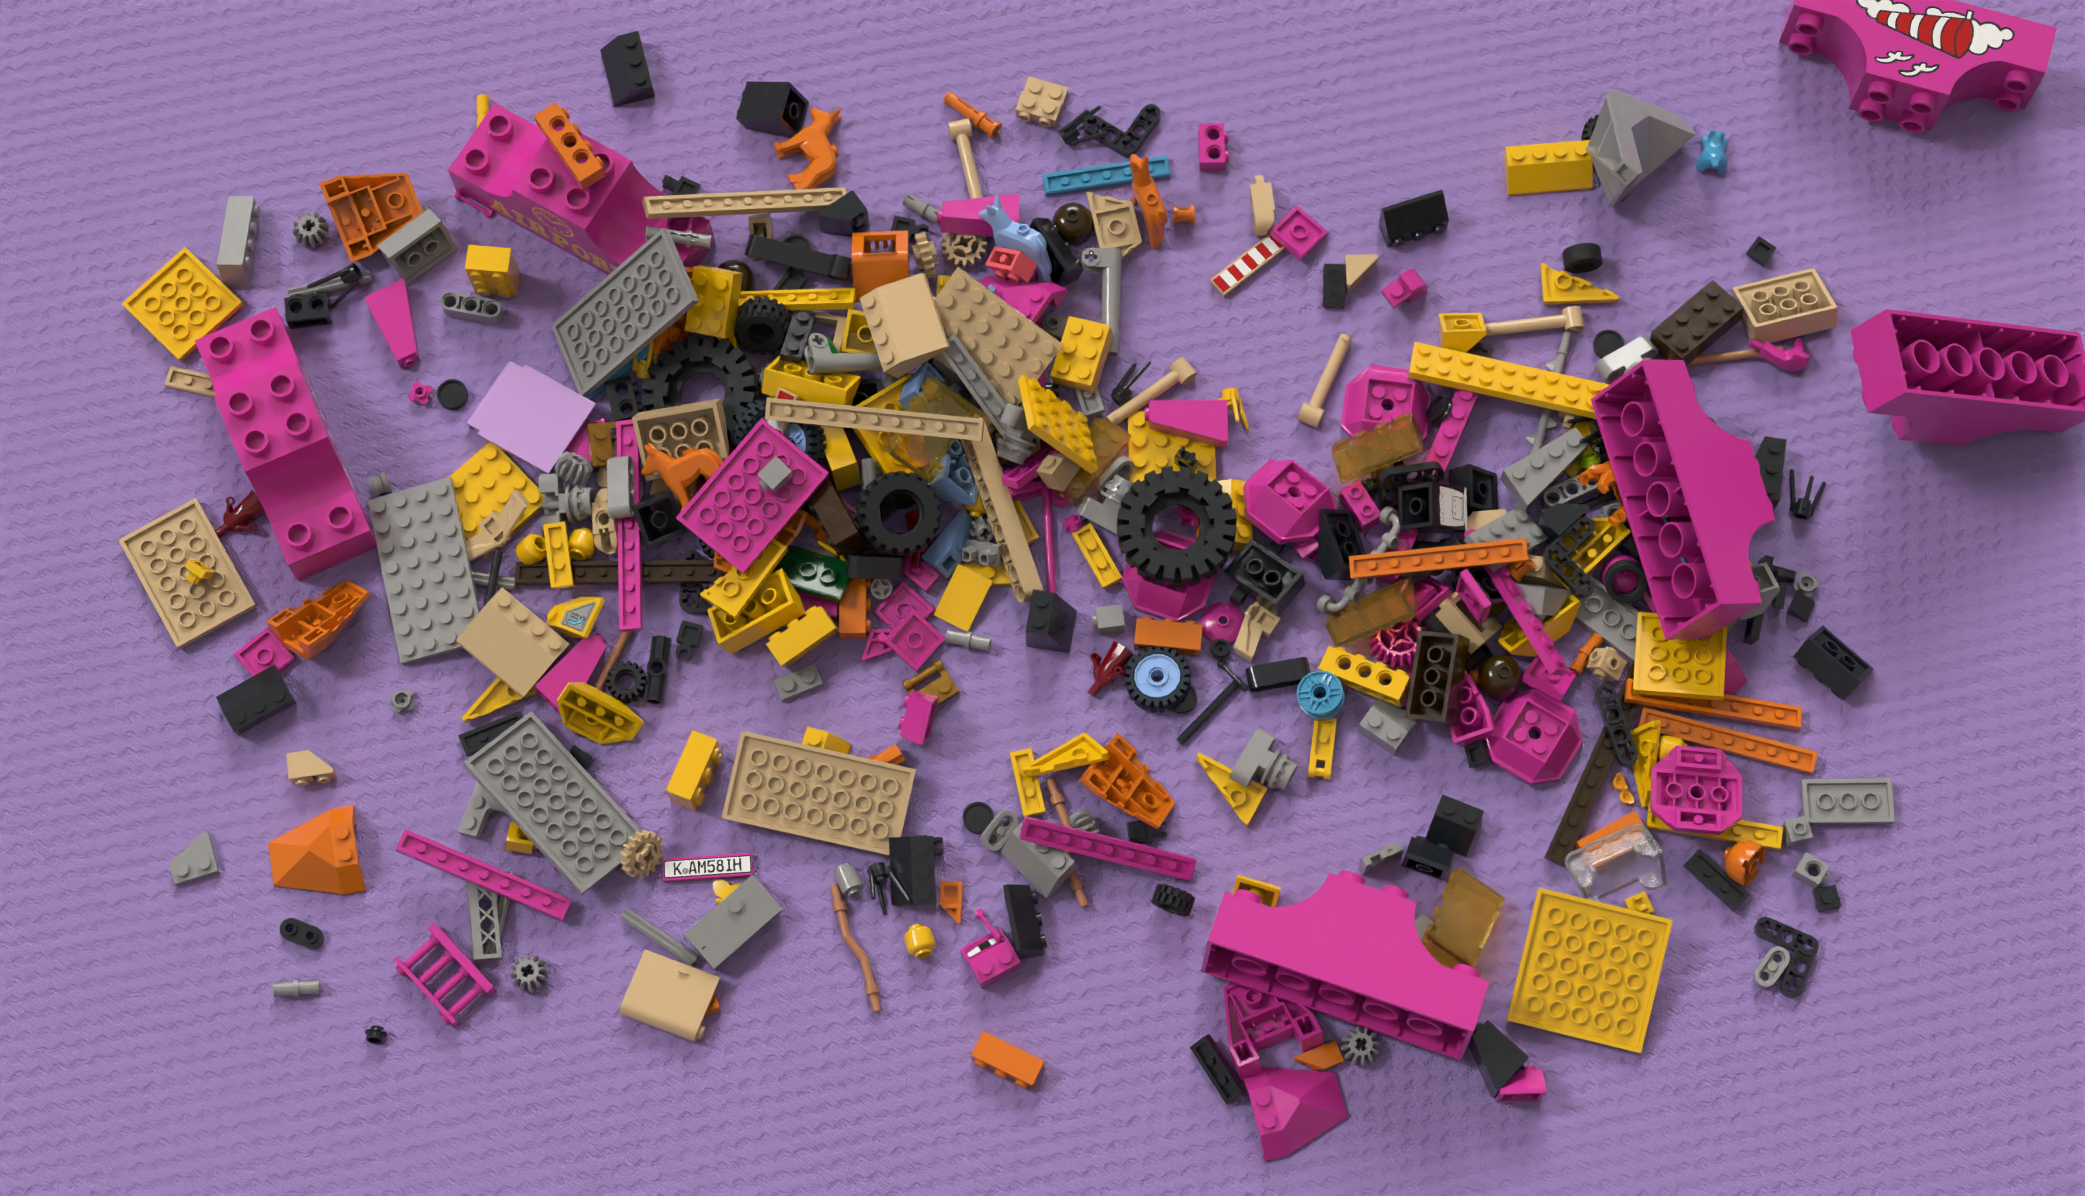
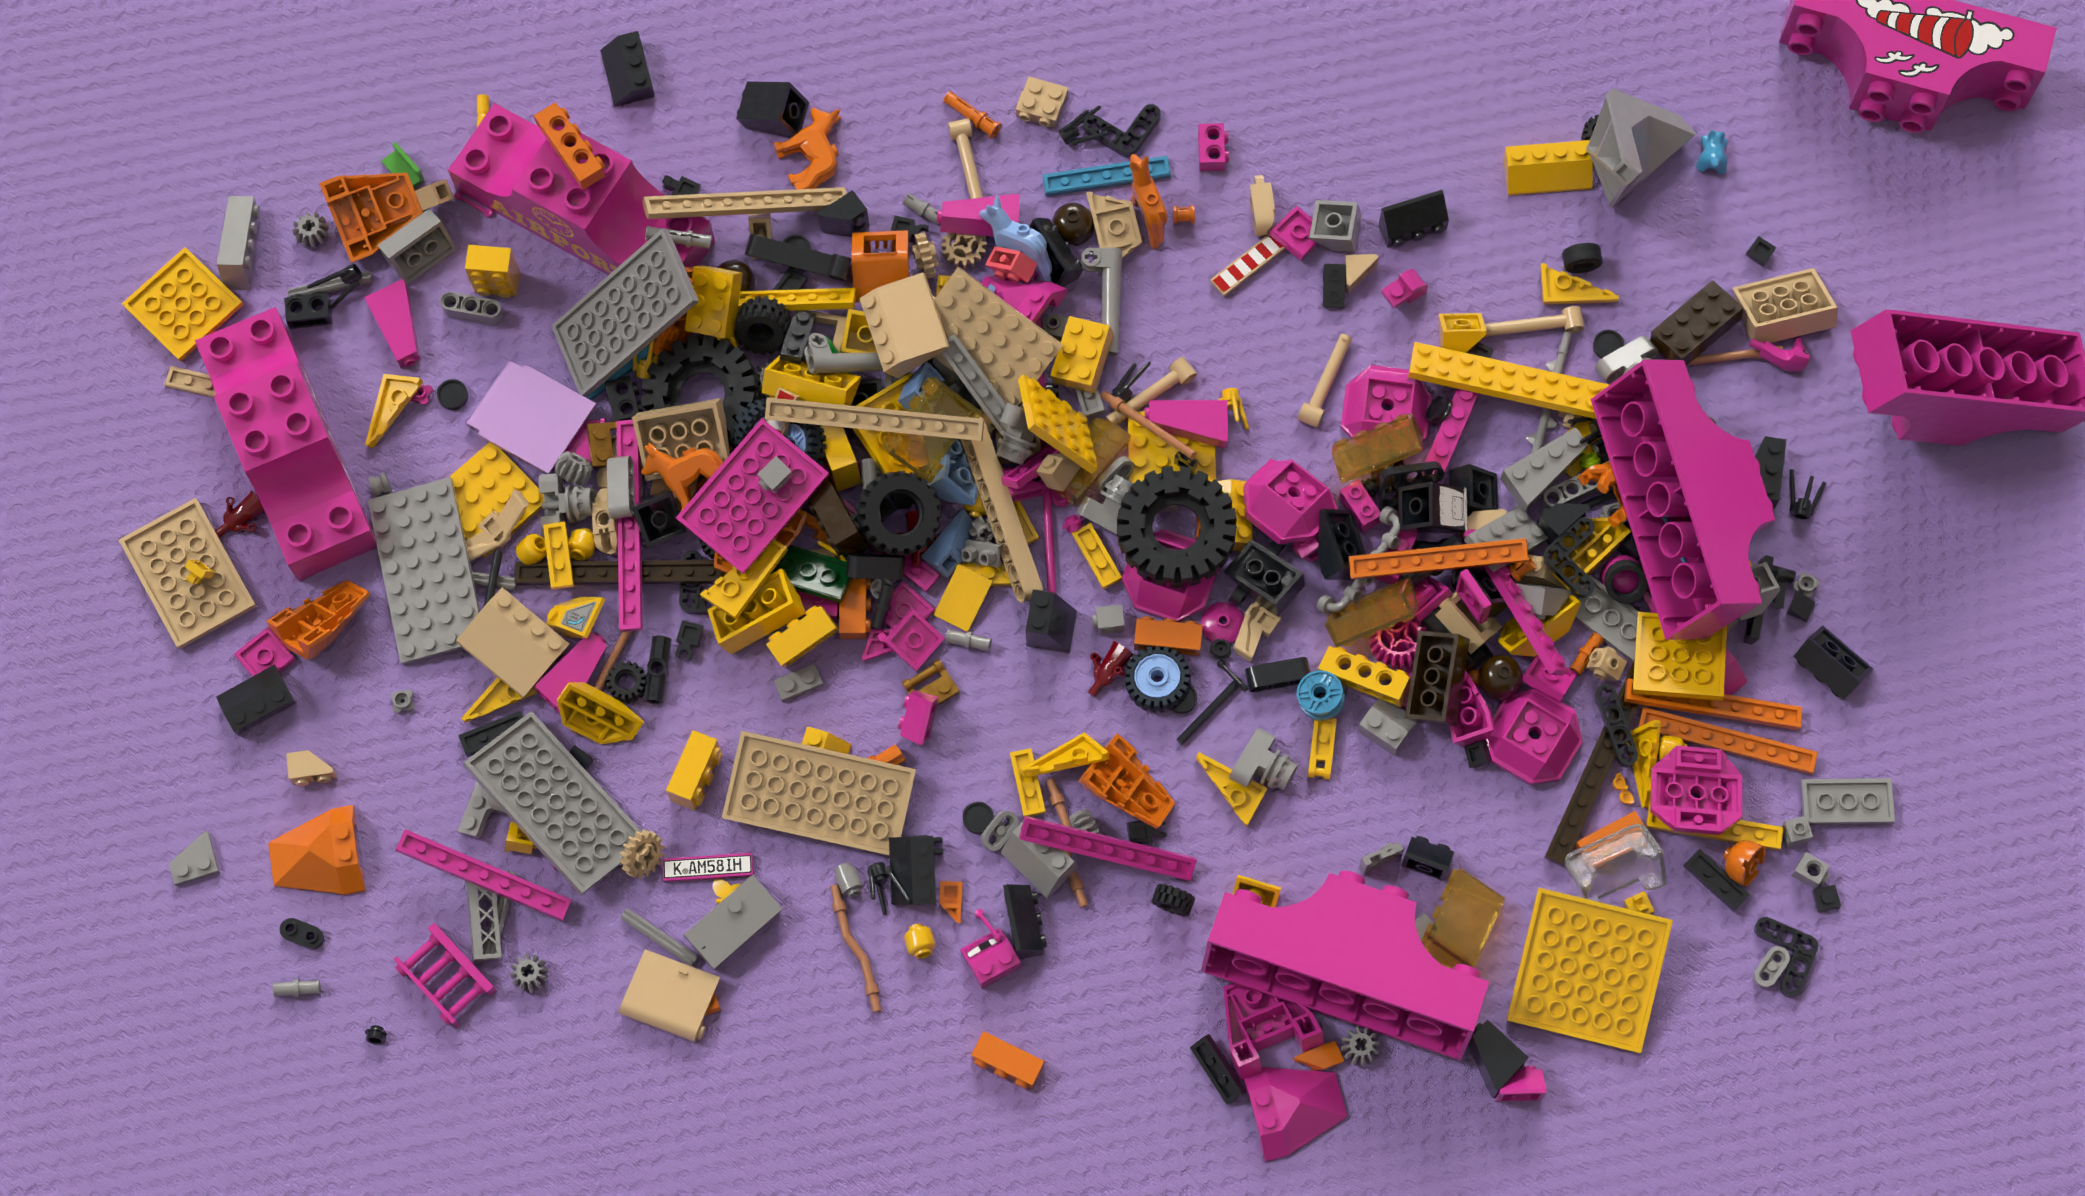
(391, 400): none -> yellow wing
(400, 163): none -> bright green panel
(434, 194): none -> tan slope
(882, 606): none -> black pin
(1120, 406): none -> nougat bar
(1188, 517): dark pink piece -> none
(1336, 224): none -> light grey slope
(1454, 825): black slope -> none

